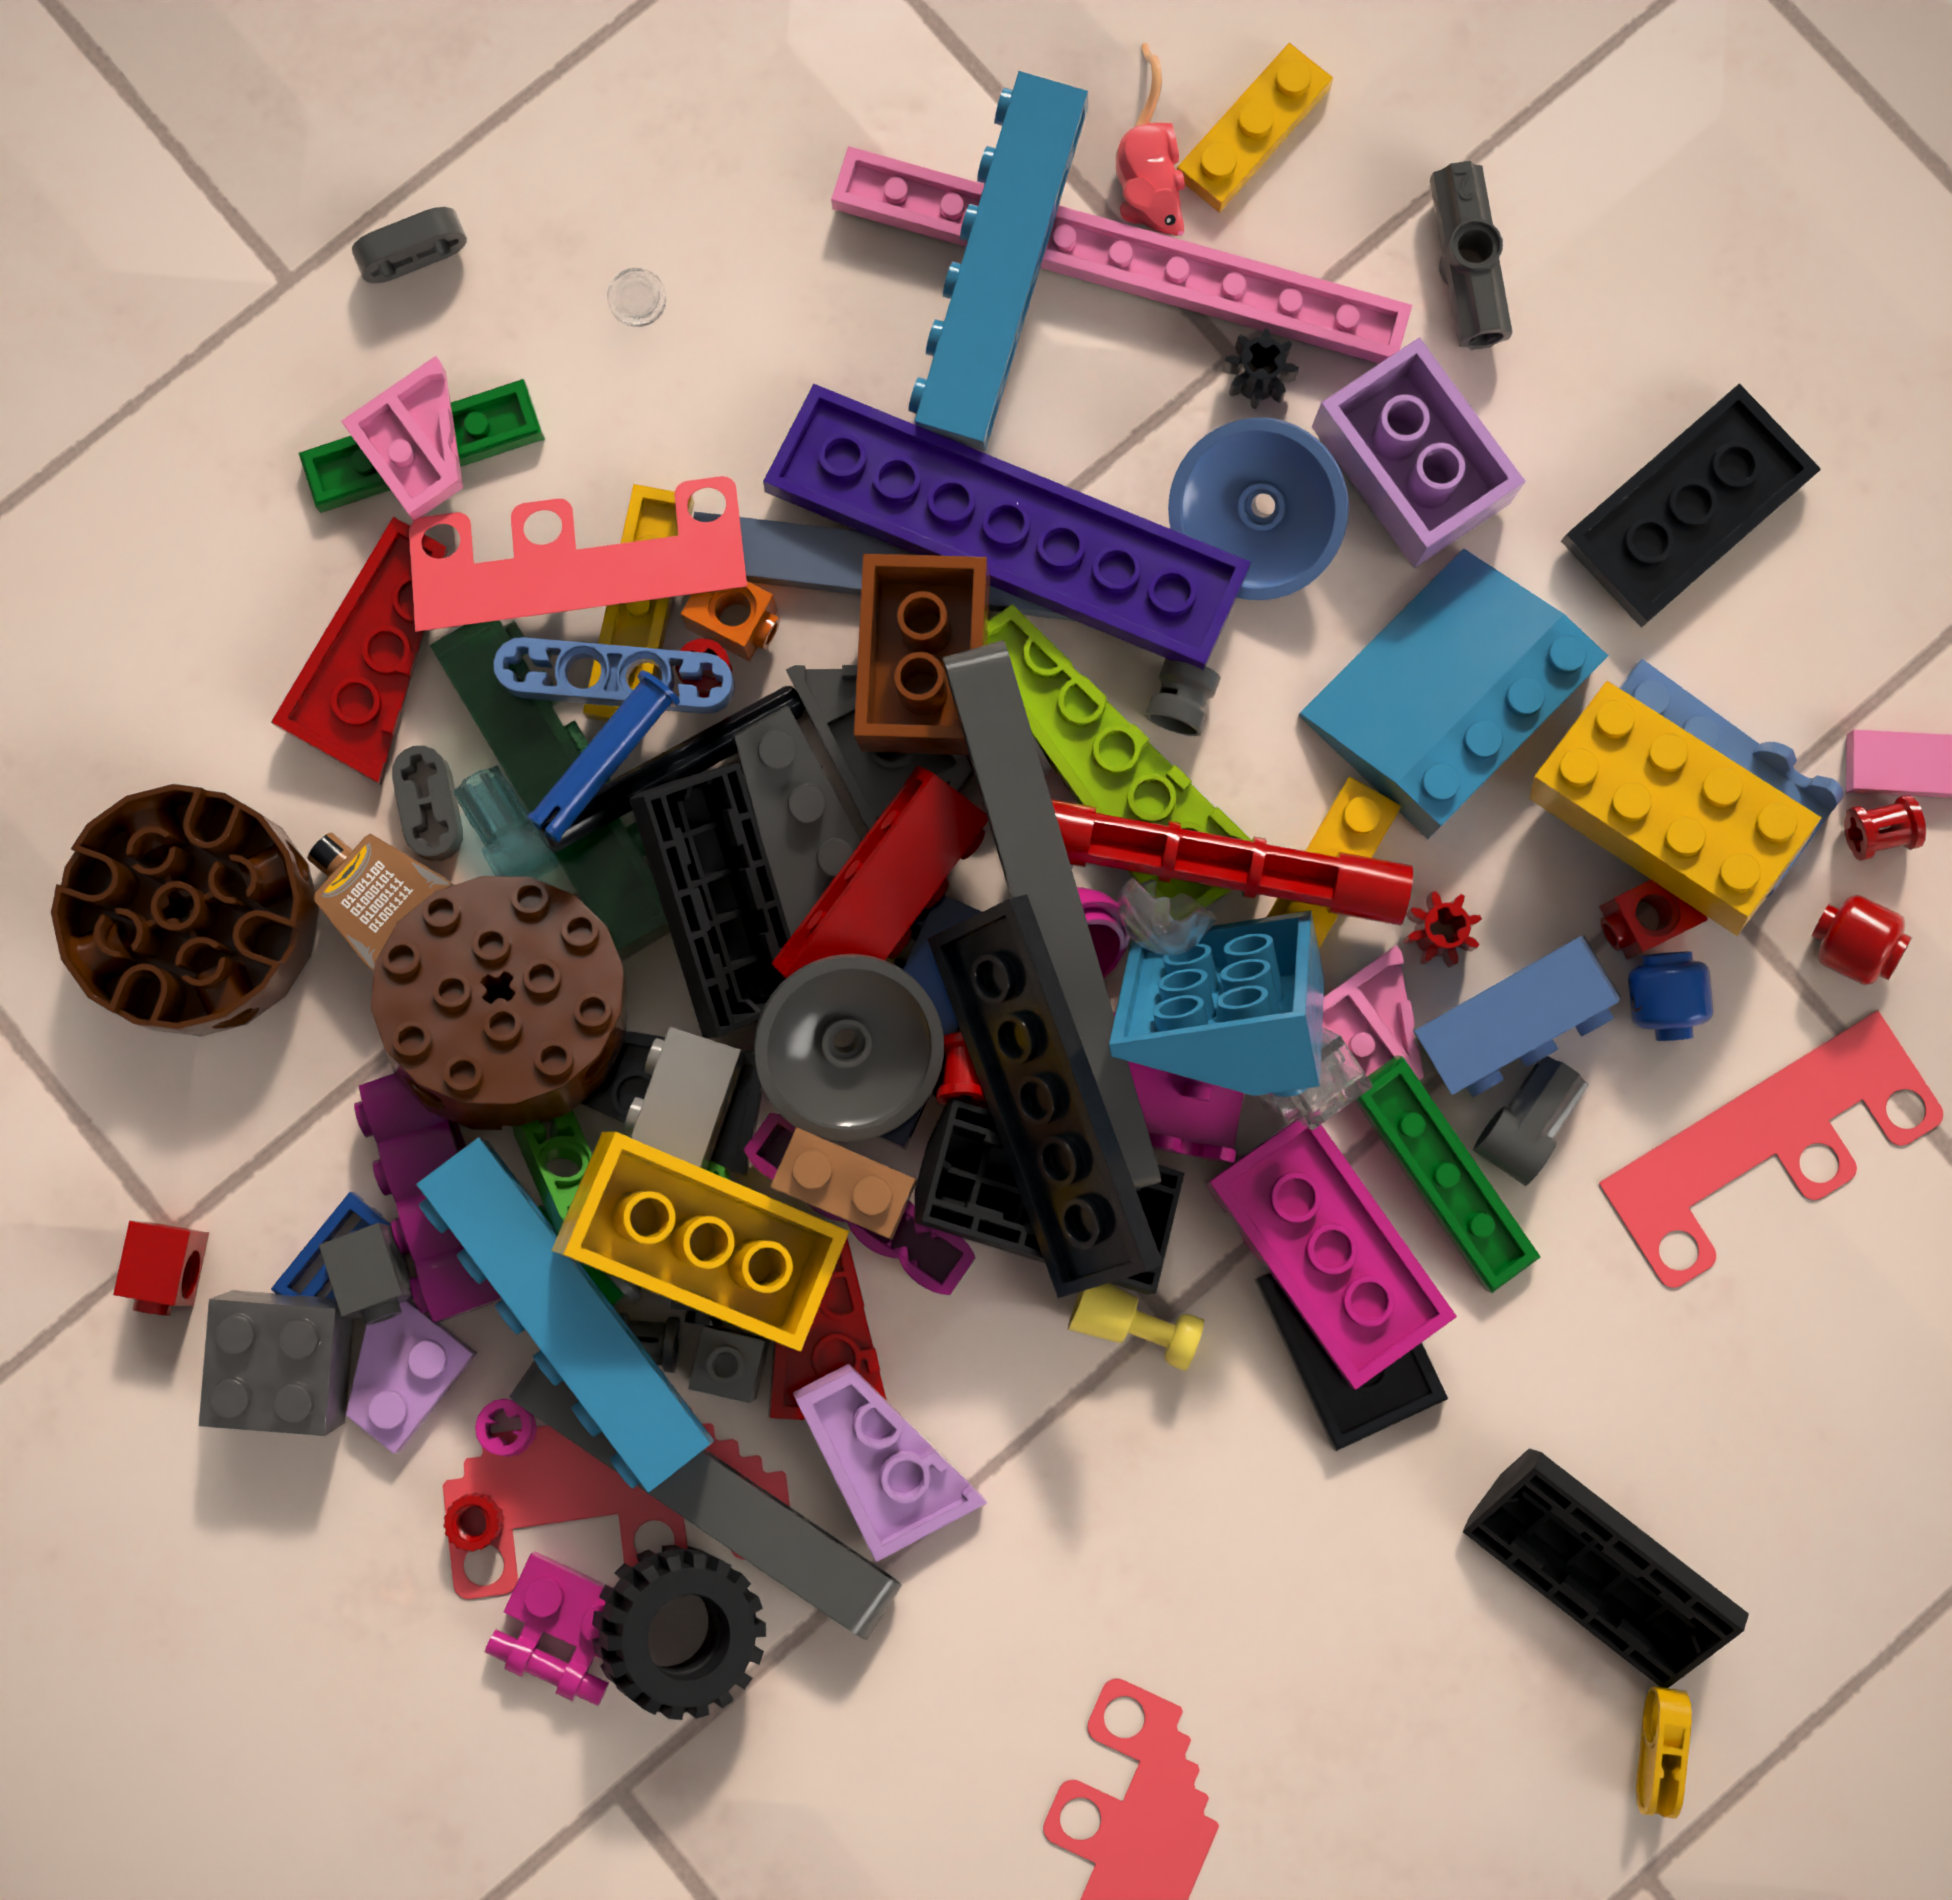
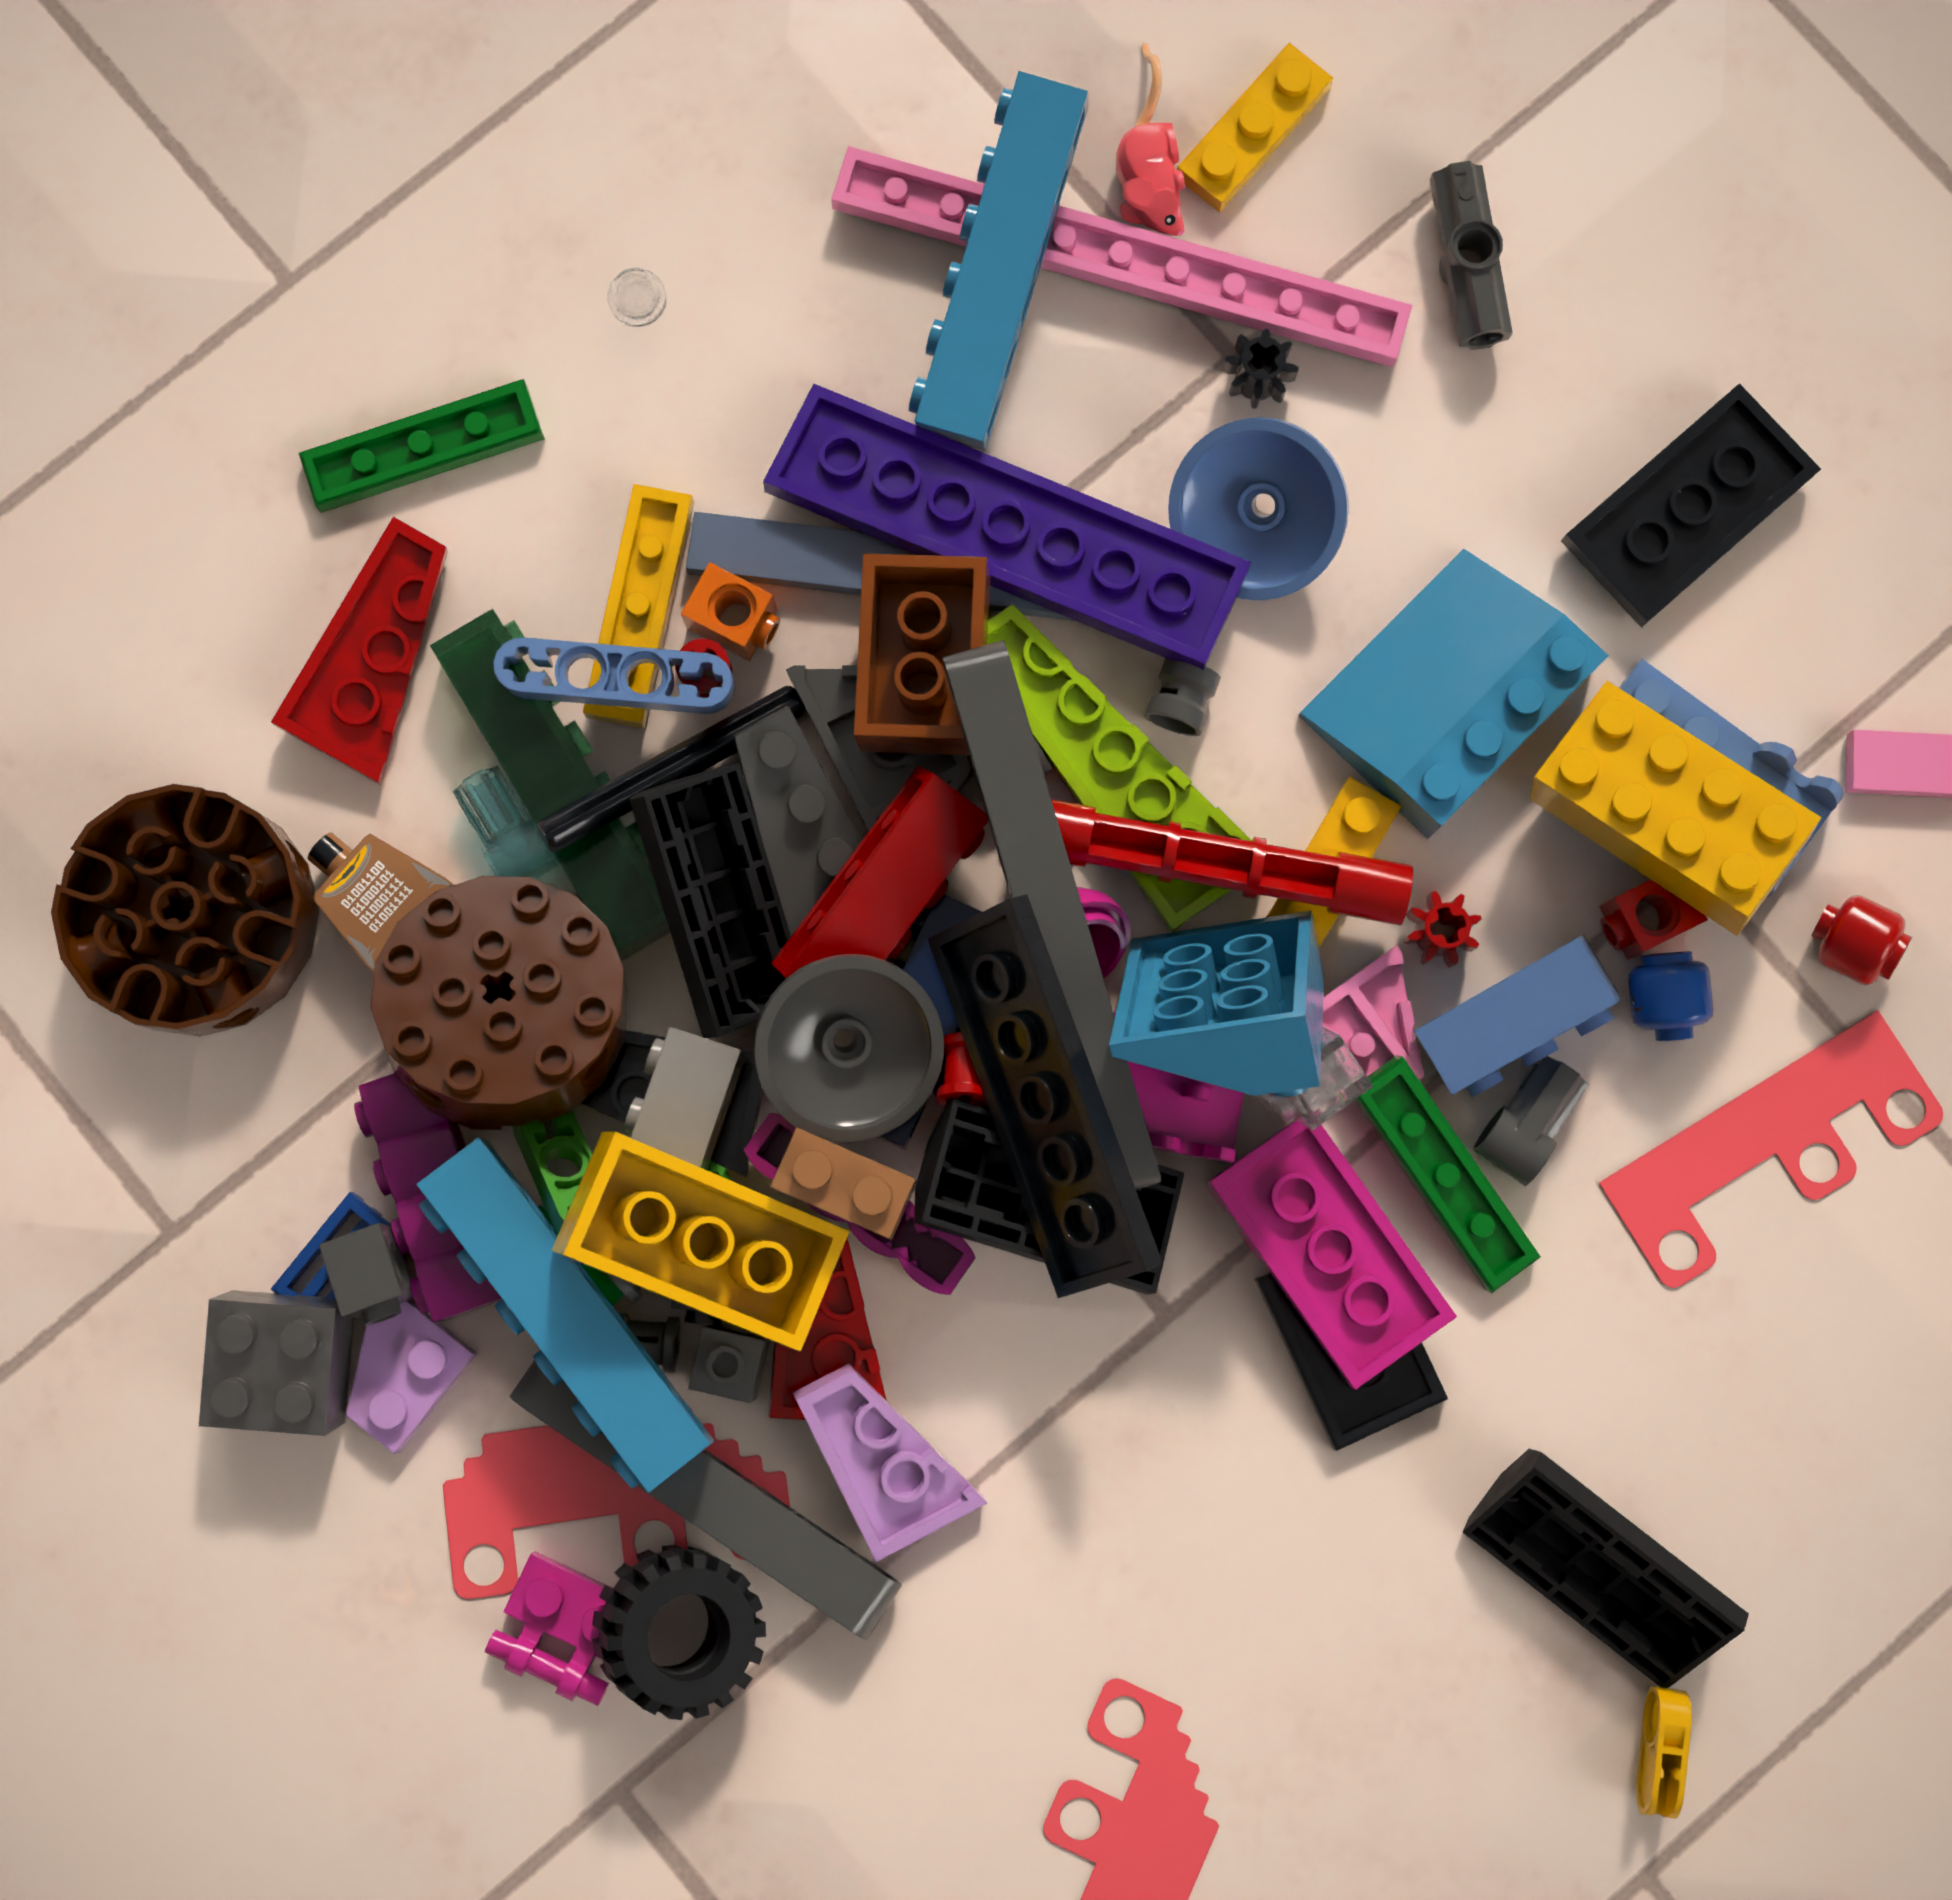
(160, 1266): red brick -> none
(409, 244): dark grey beam -> none
(412, 439): bright pink wing -> none
(413, 806): dark grey beam -> none
(456, 1532): red axle -> none
(499, 1445): dark pink bush -> none
(566, 579): coral piece -> none
(603, 755): blue pin -> none
(1112, 1313): light yellow piece -> none
(1162, 923): clear hair -> none
(1417, 452): lavender brick -> none
(1905, 828): red bush -> none

